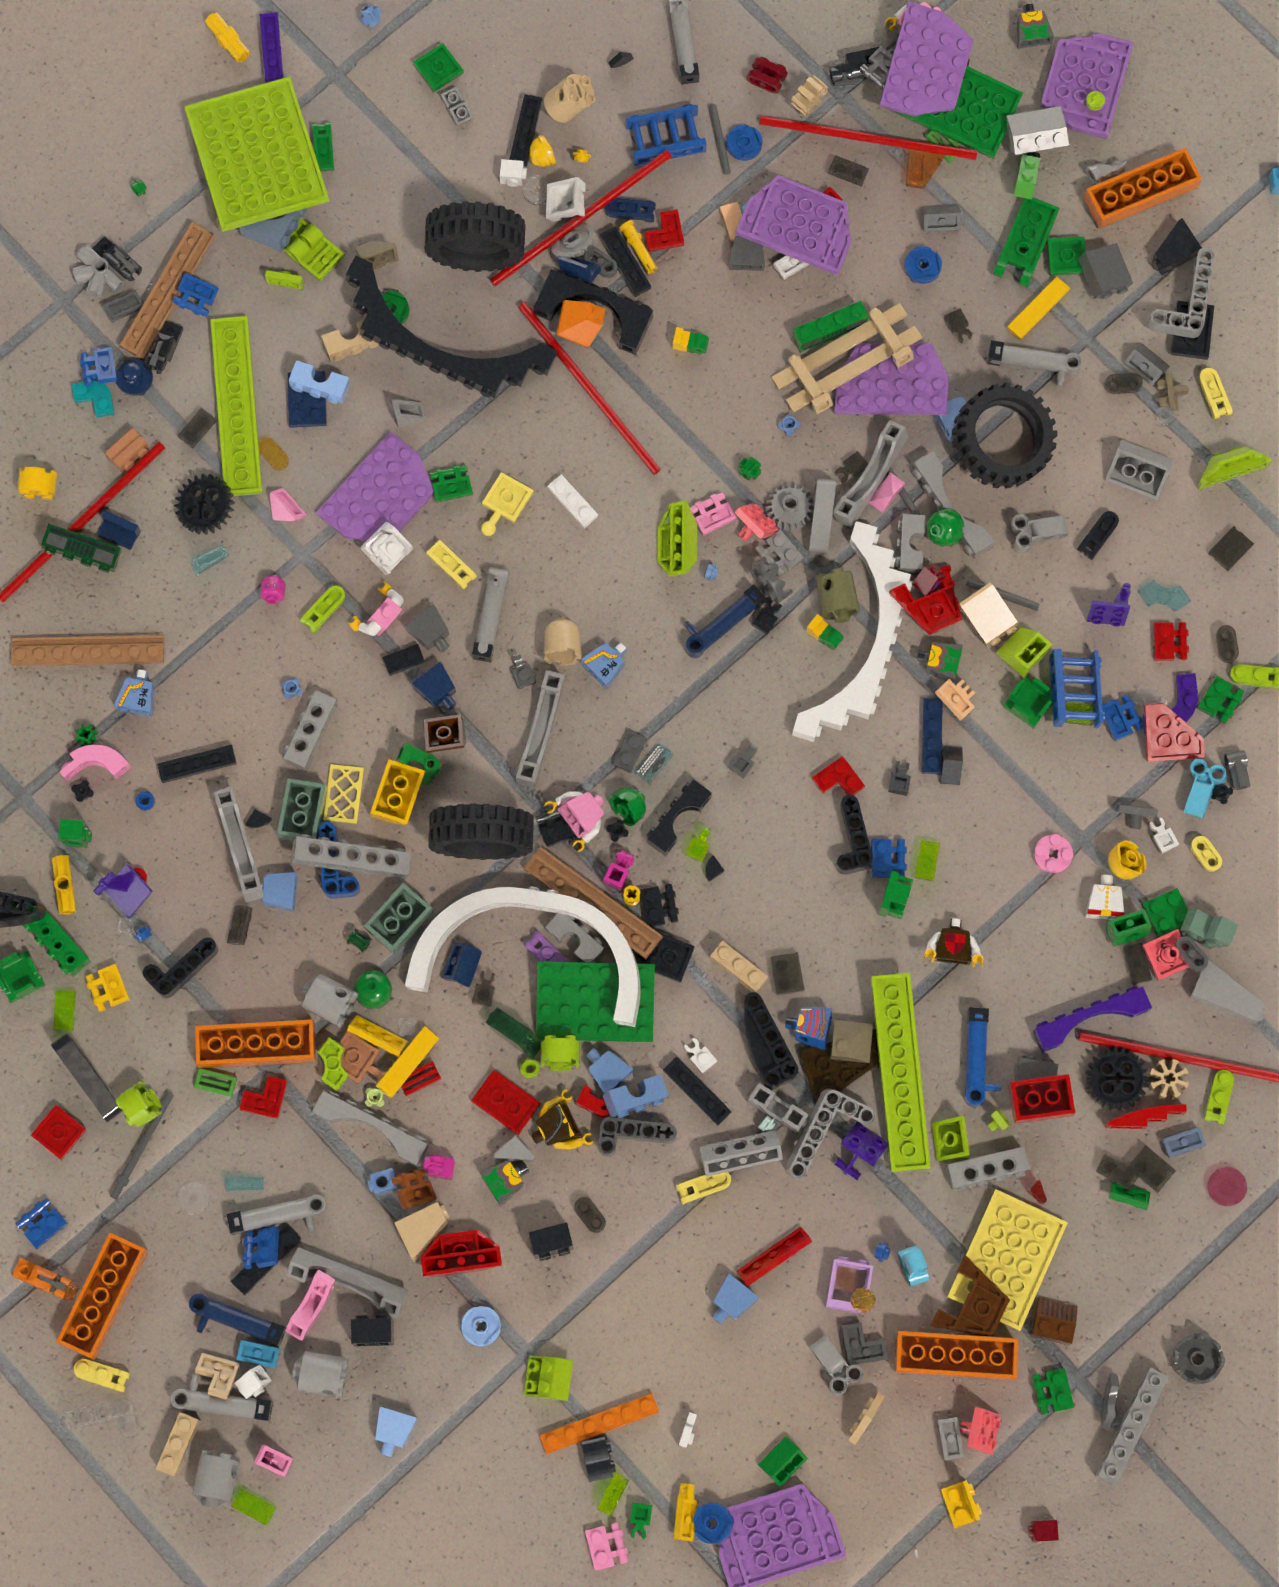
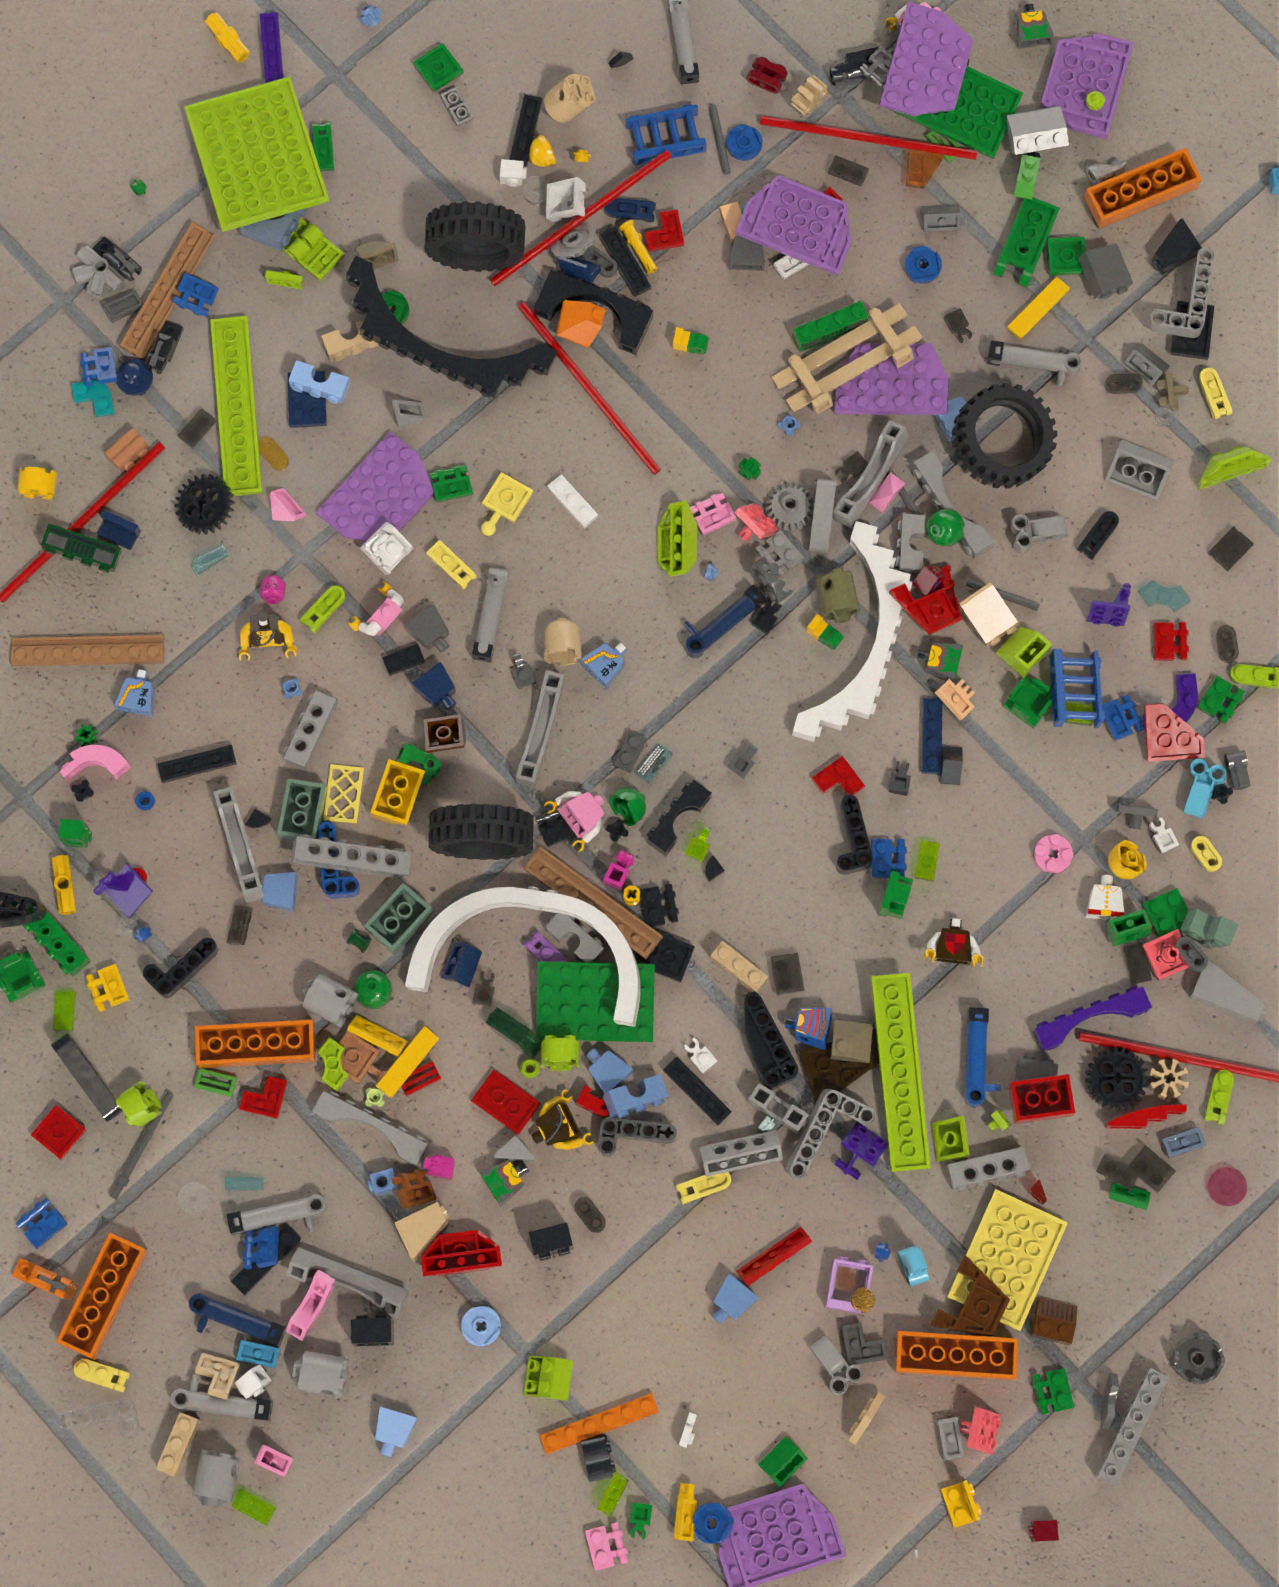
(266, 631): none -> torso

